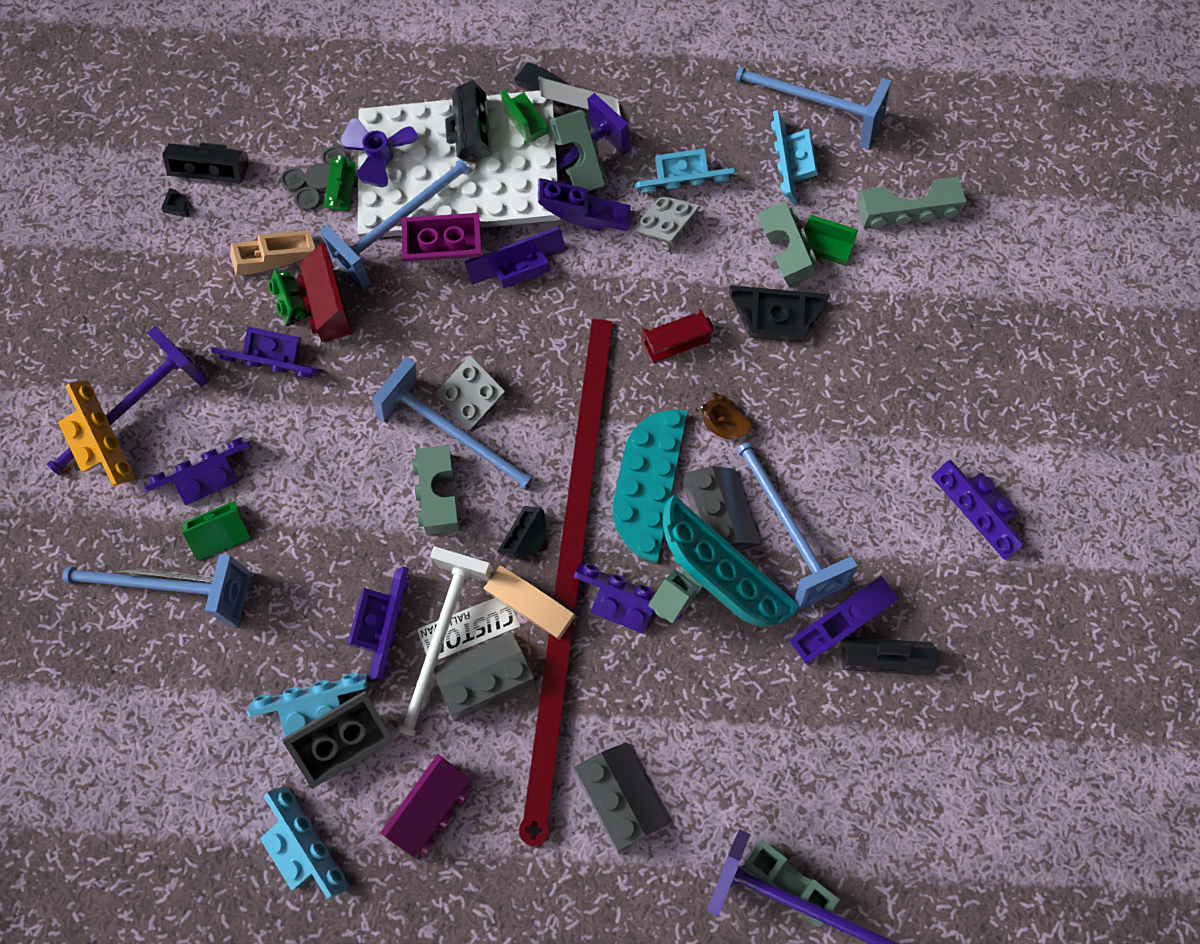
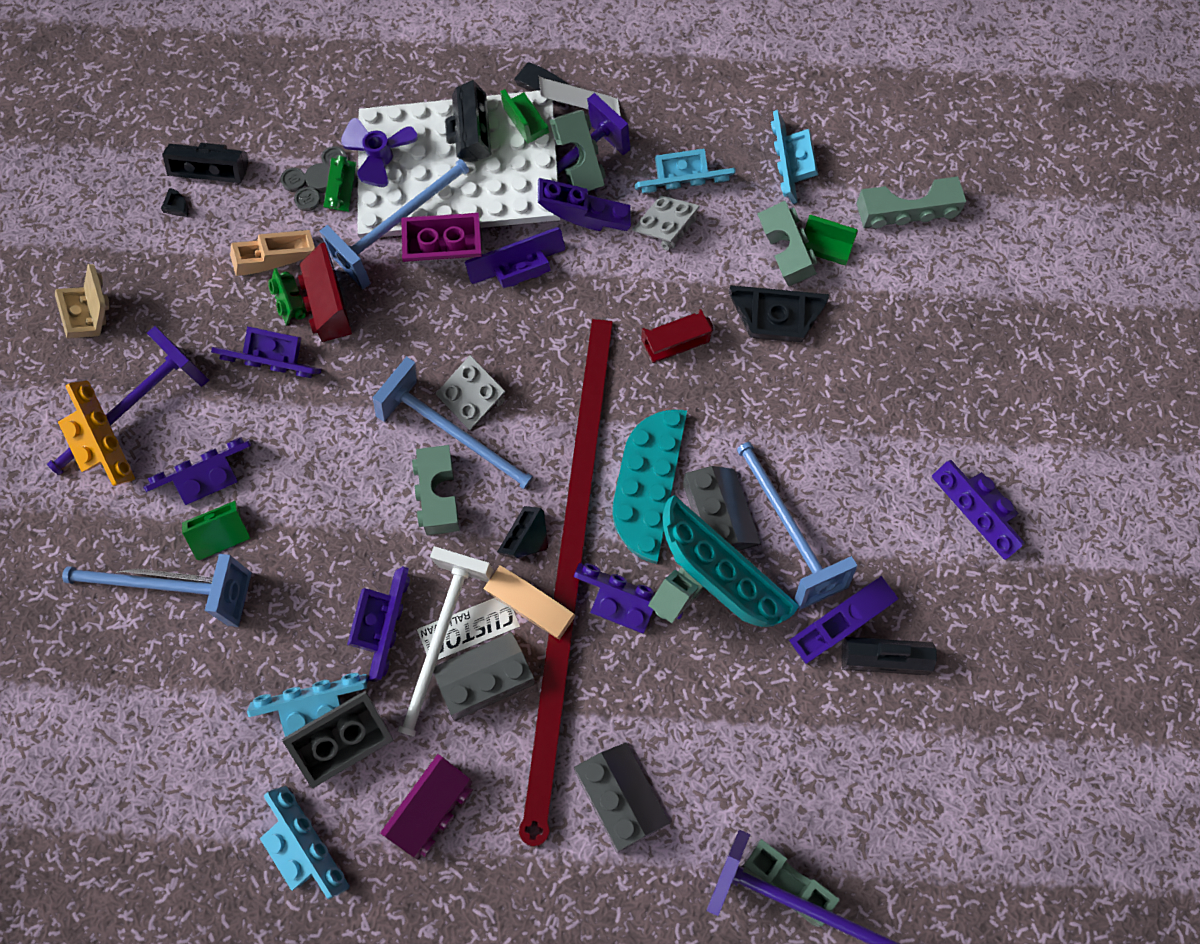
(84, 307): none -> tan bracket
(724, 419): reddish brown hat -> none
(872, 113): medium blue tile -> none

